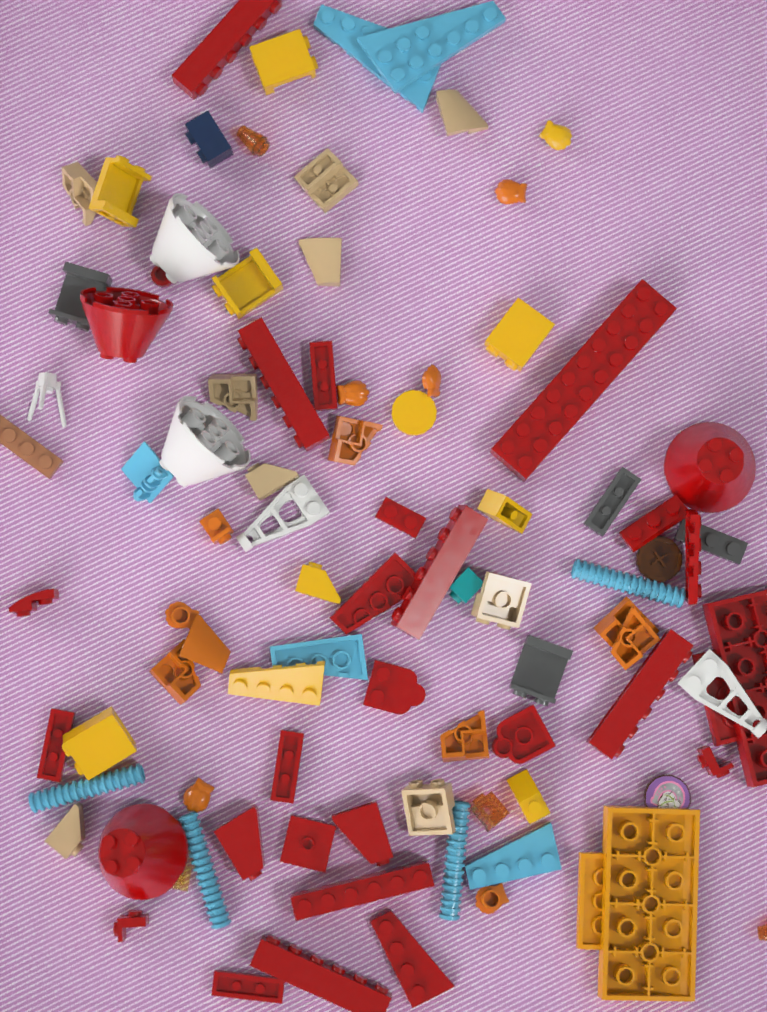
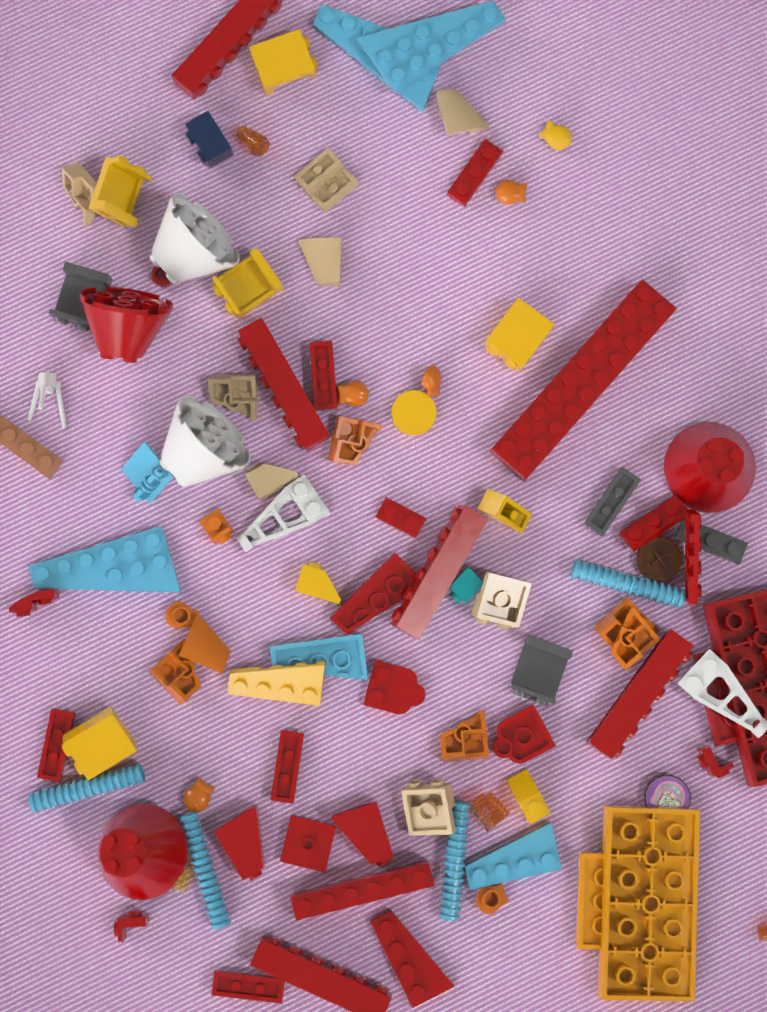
(69, 833): tan slope -> none
(124, 564): none -> medium azure wing
(475, 172): none -> red plate

